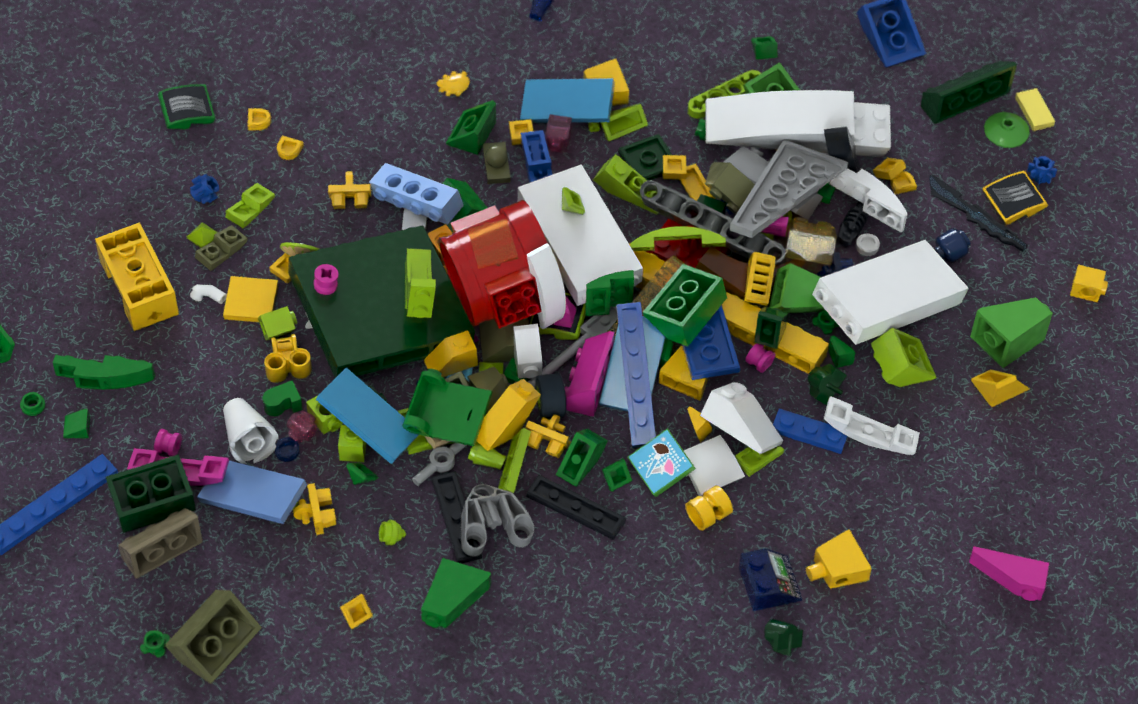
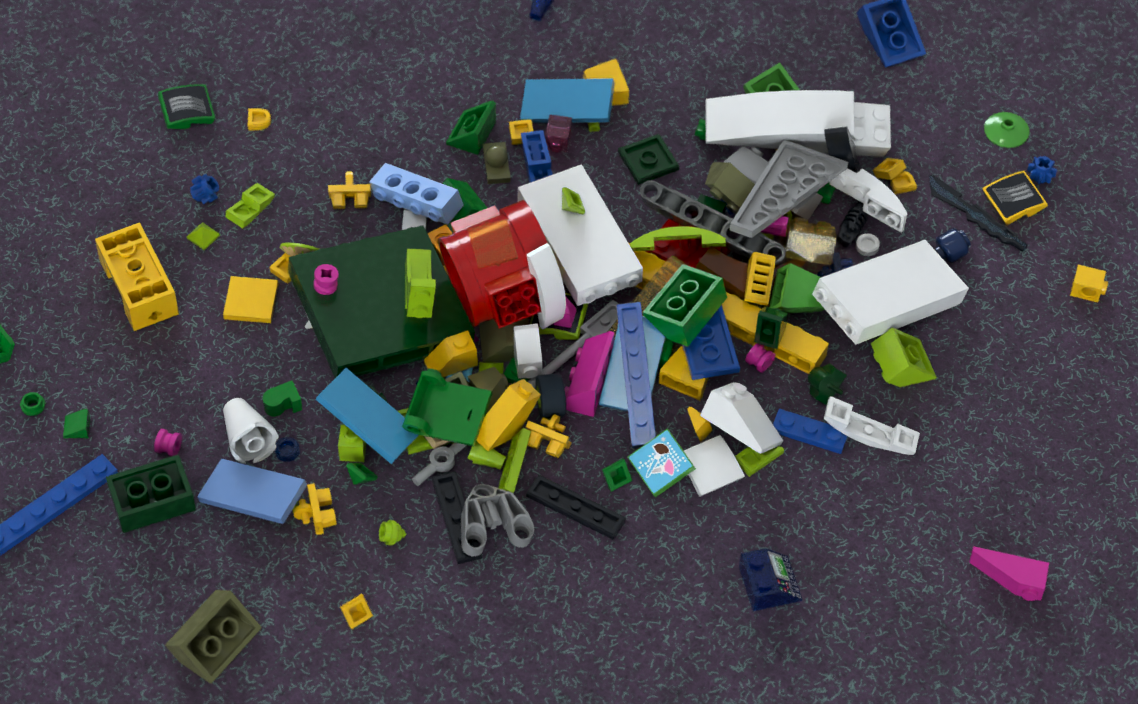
(111, 374): green slope -> none
(150, 638): green plate -> none
(161, 542): dark tan slope -> none
(198, 472): dark pink slope -> none
(208, 290): white arm -> none
(223, 246): olive slope -> none
(277, 322): lime brick -> none
(288, 359): yellow piece -> none
(289, 148): yellow tile -> none
(301, 426): clear pink gear -> none
(323, 422): lime brick -> none
(453, 84): yellow piece -> none
(453, 592): green slope -> none
(581, 456): green slope -> none
(609, 292): green slope -> none
(623, 182): lime slope -> none
(624, 122): lime slope -> none
(674, 167): yellow tile -> none
(695, 183): yellow tile -> none
(709, 507): yellow wheel -> none
(719, 91): lime beam -> none
(764, 47): green slope -> none
(783, 636): dark green piece -> none
(820, 322): green plate -> none
(840, 352): green slope -> none
(840, 562): yellow torso -> none
(968, 91): dark green slope -> none
(998, 386): yellow slope -> none
(1011, 328): bright green slope -> none
(1035, 109): light yellow tile -> none

